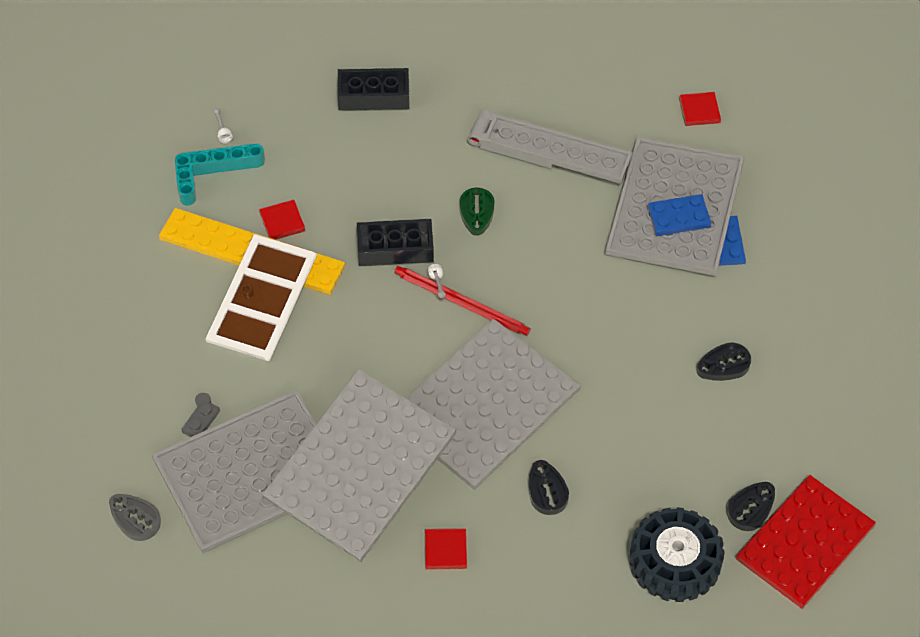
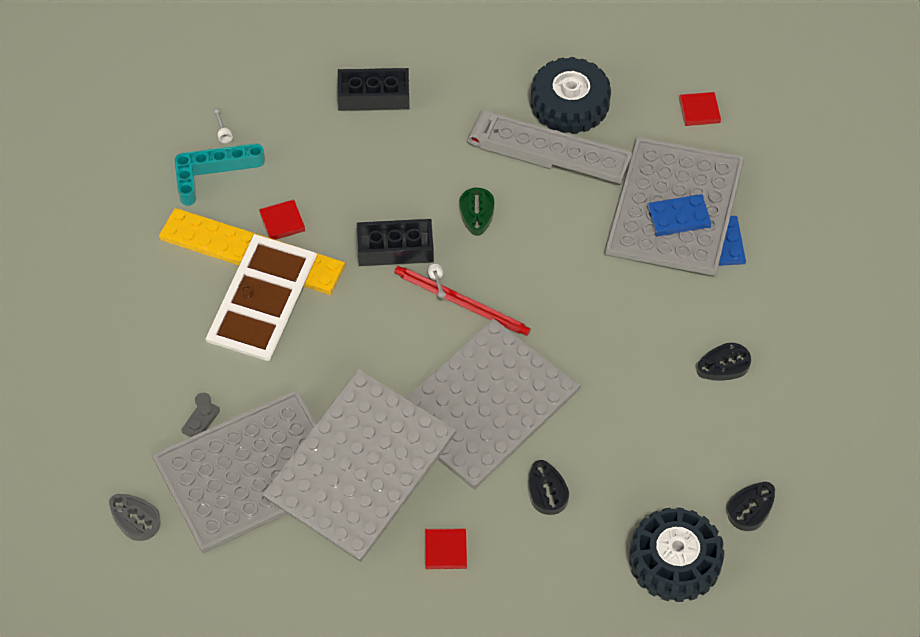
(570, 95): none -> black wheel
(805, 541): red plate -> none

